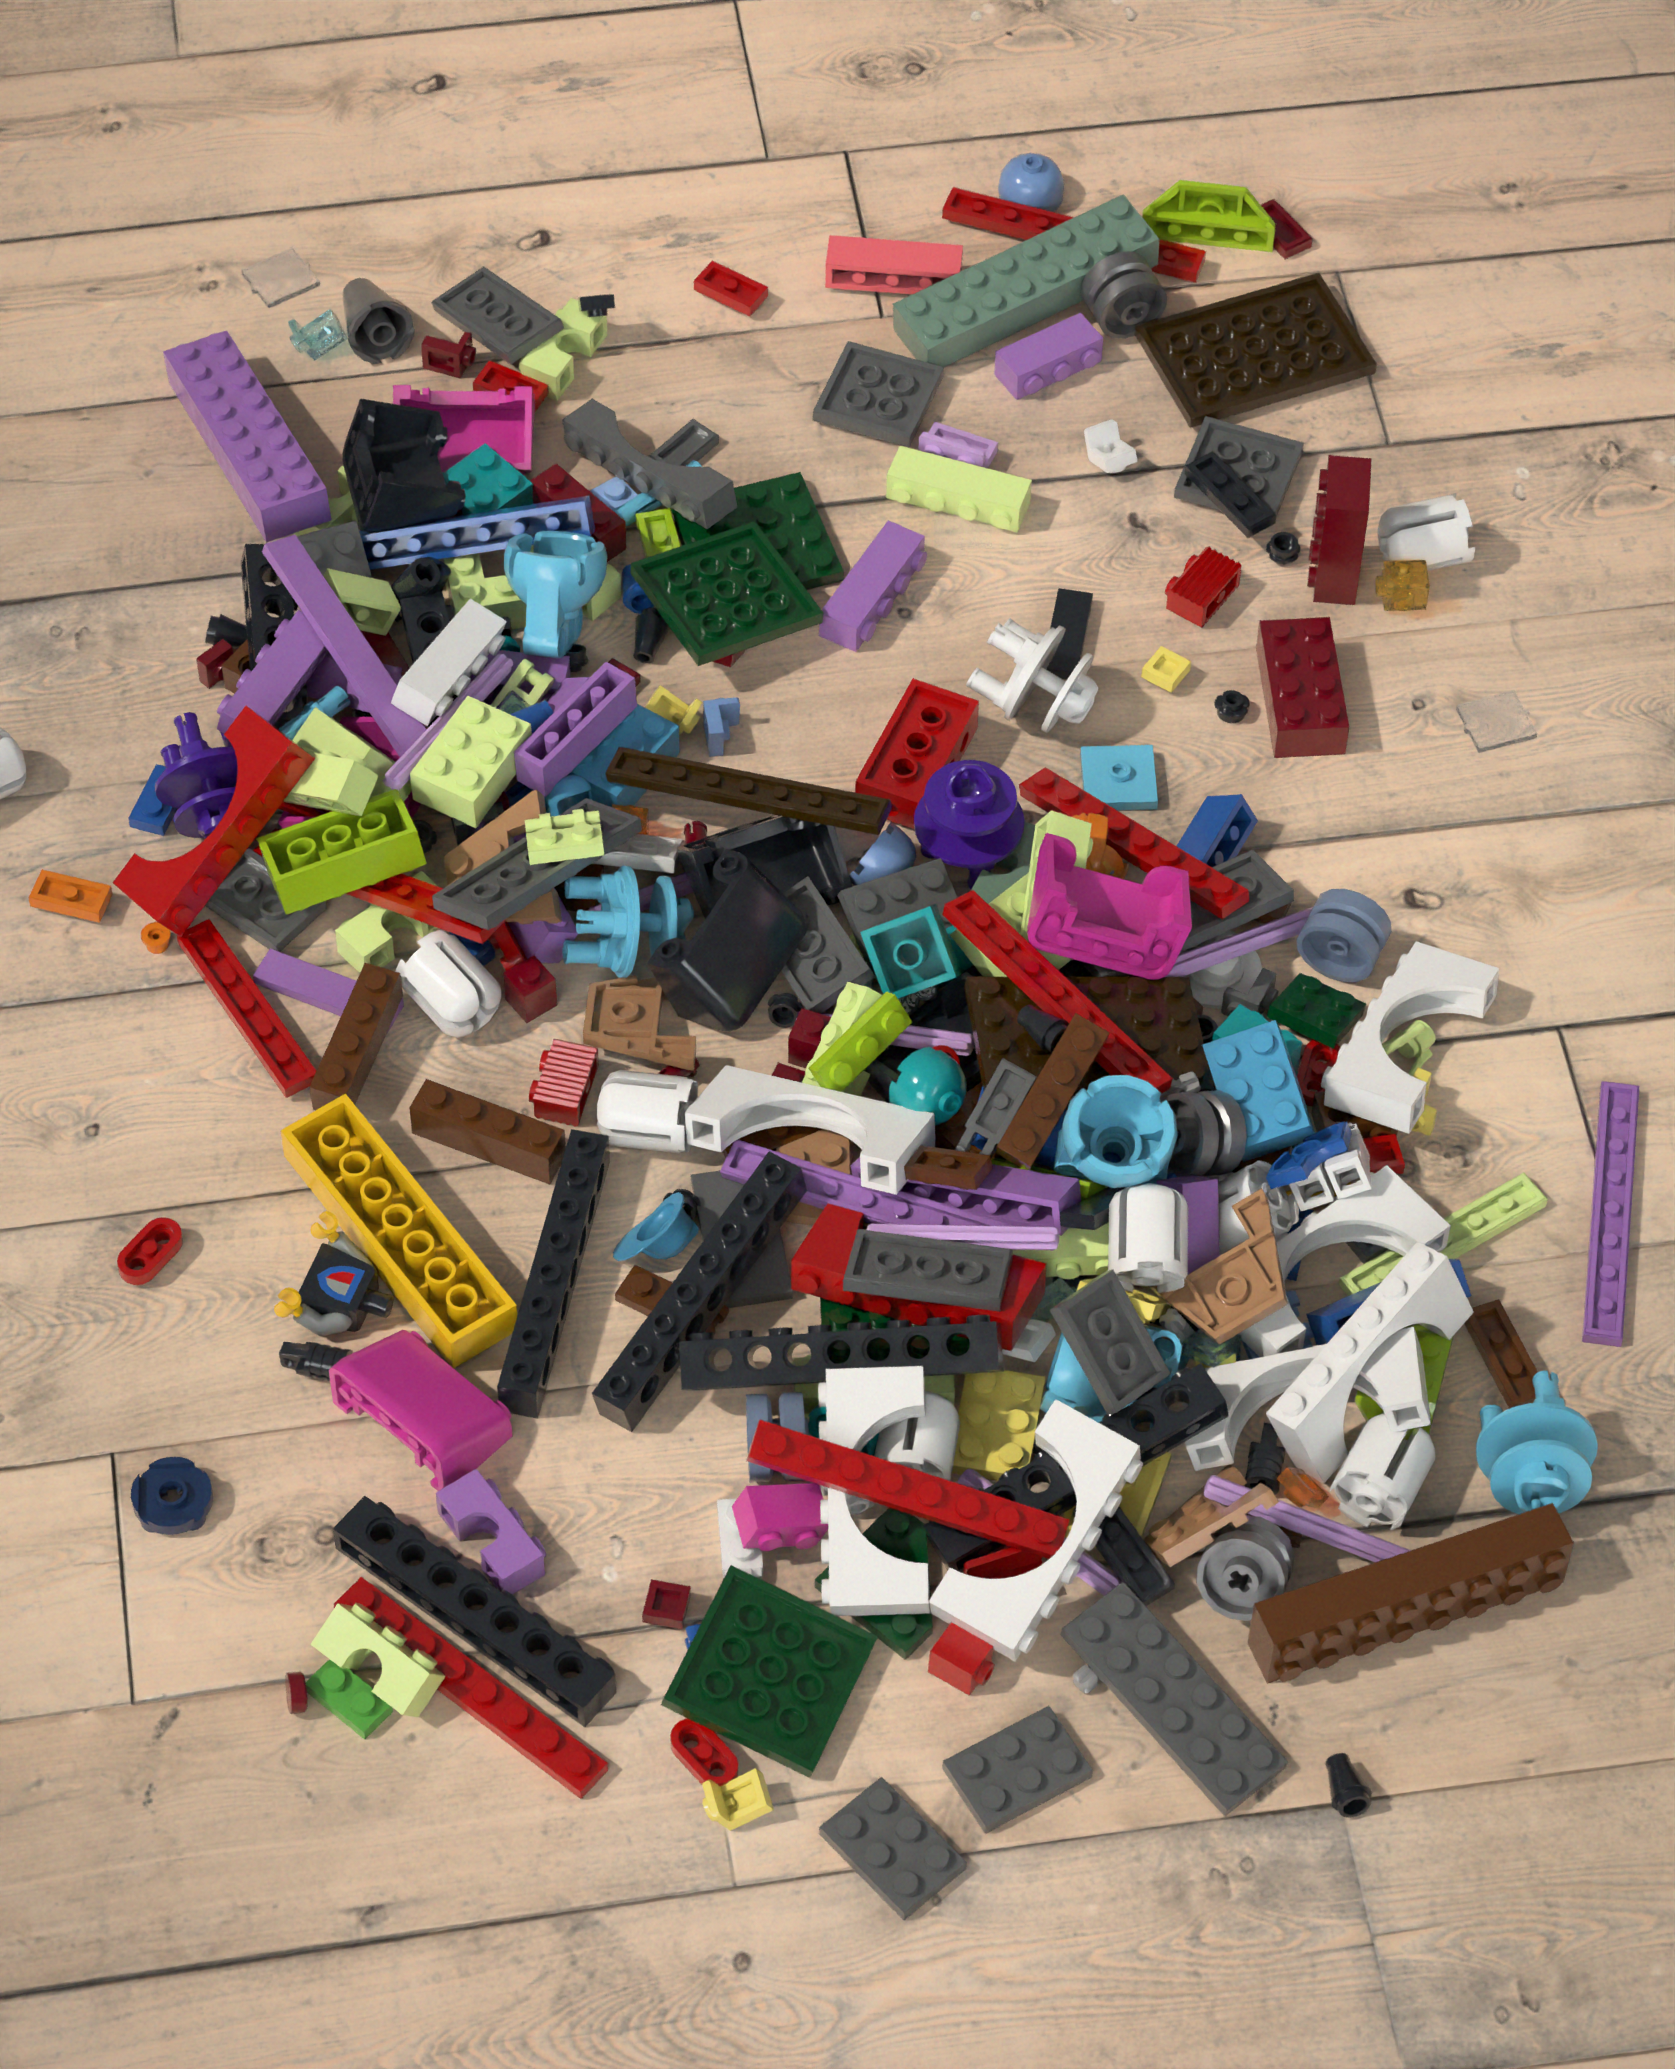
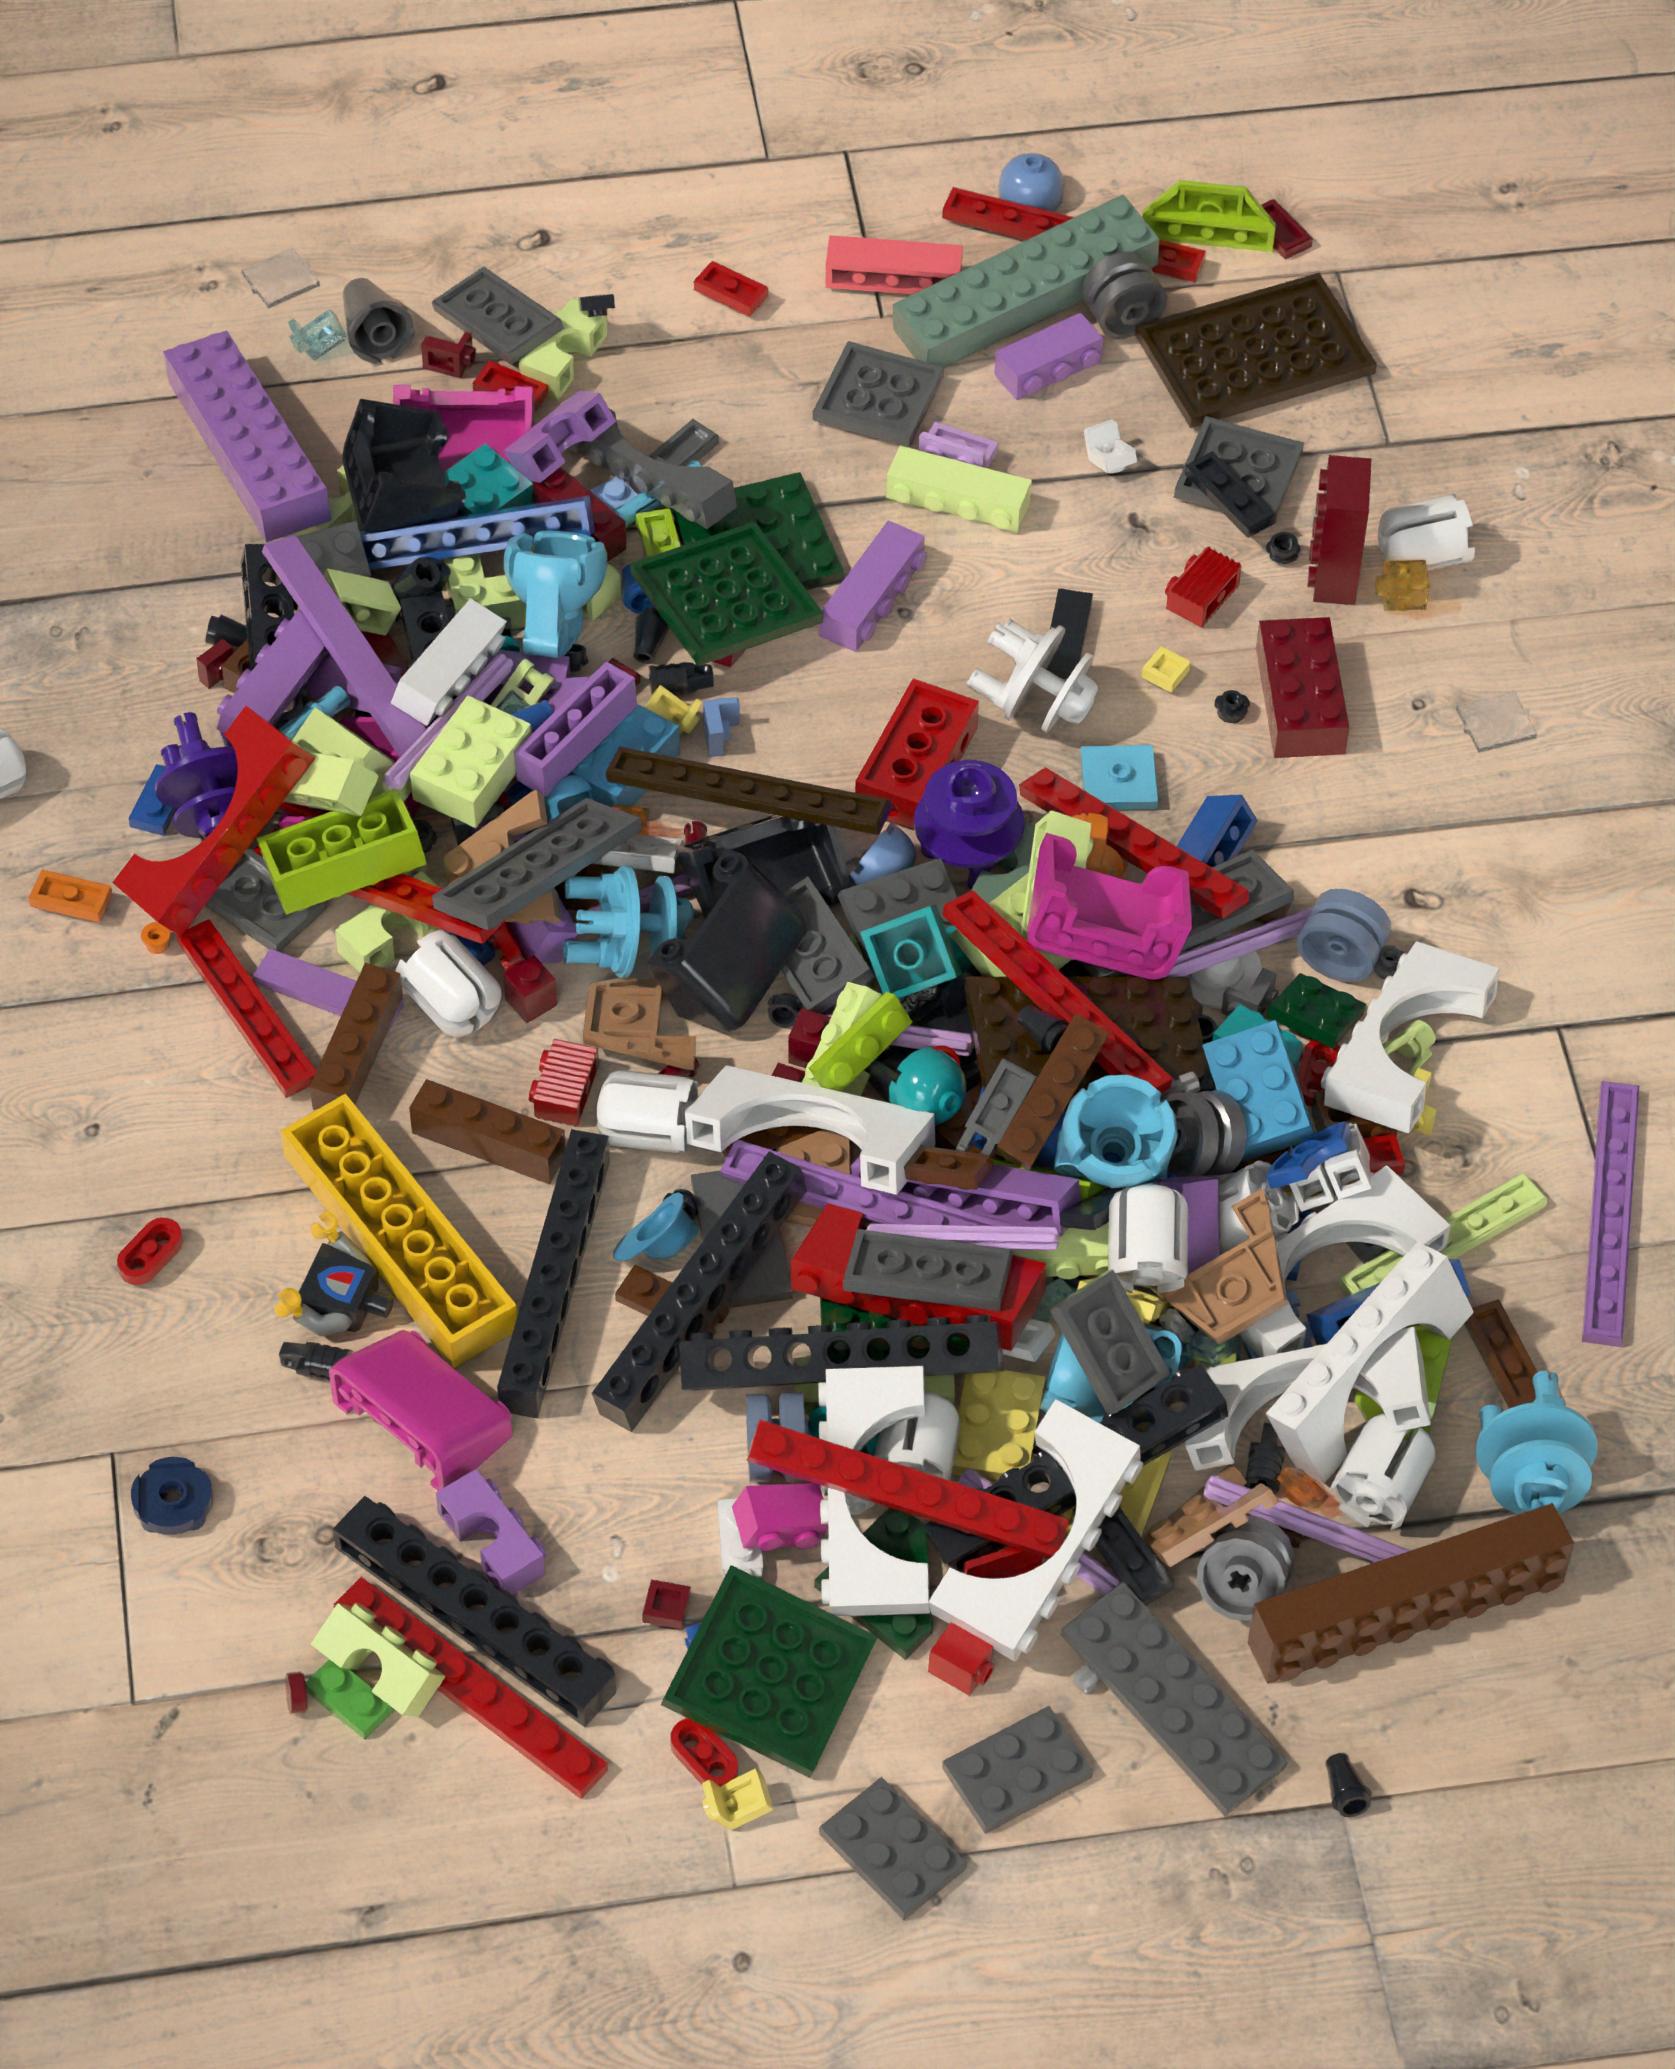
(564, 837): yellowish green plate -> none
(576, 420): none -> medium lavender arch
(681, 677): none -> black hinge
(1383, 967): none -> dark grey plate

